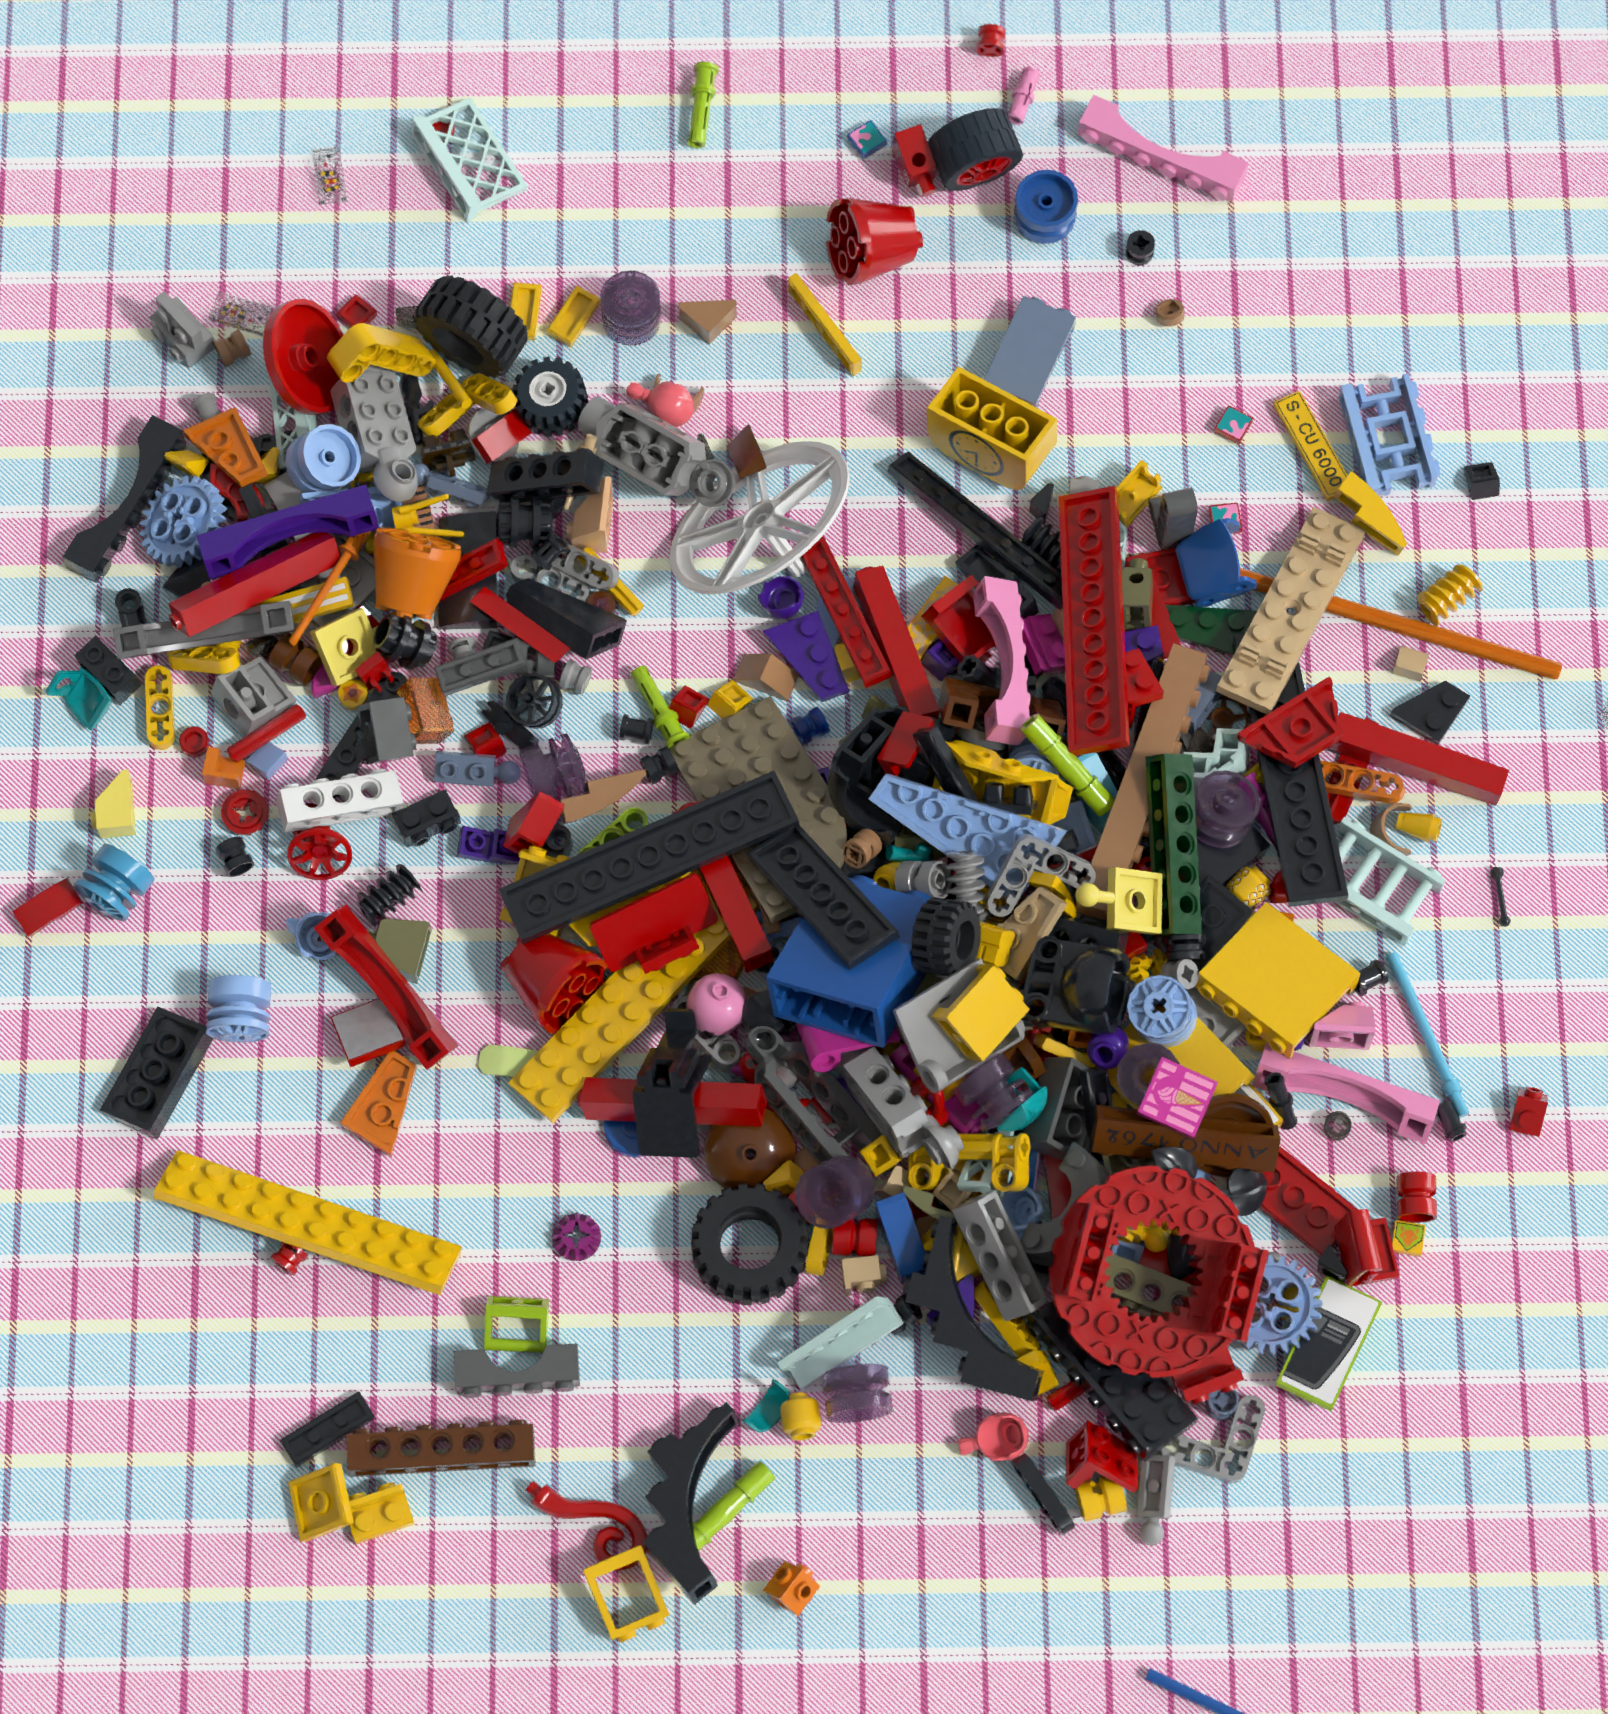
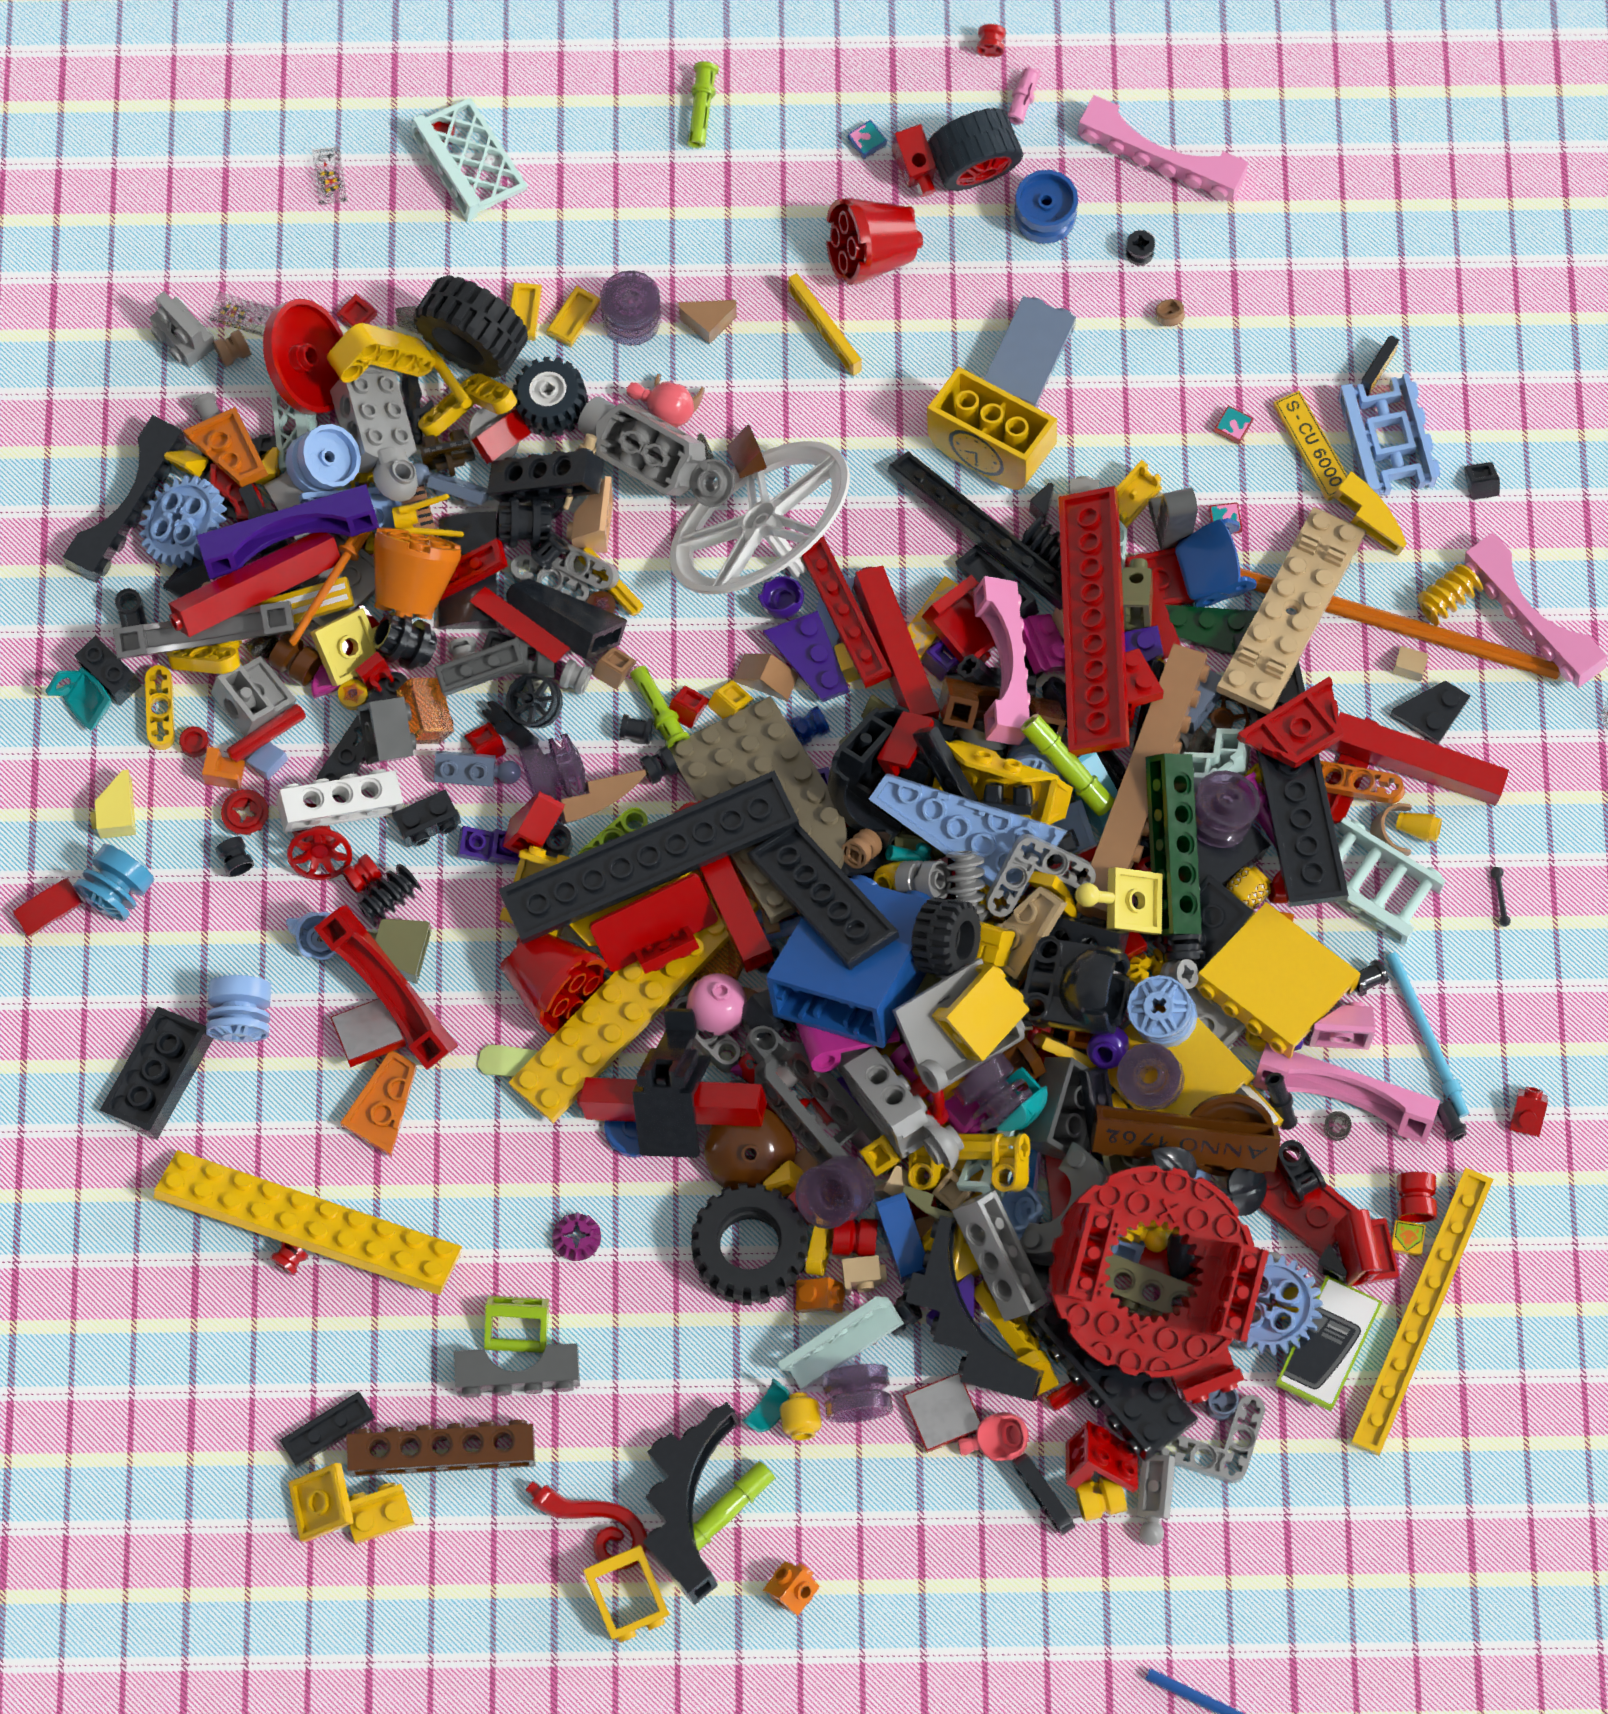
(361, 873): none -> red wheel
(614, 667): none -> medium nougat slope
(819, 1295): none -> orange bracket
(942, 1412): none -> flat silver tile
(1177, 1097): tile -> none
(1299, 1172): none -> black piece
(1379, 364): none -> black tile
(1421, 1312): none -> yellow plate
(1572, 652): none -> bright pink arch

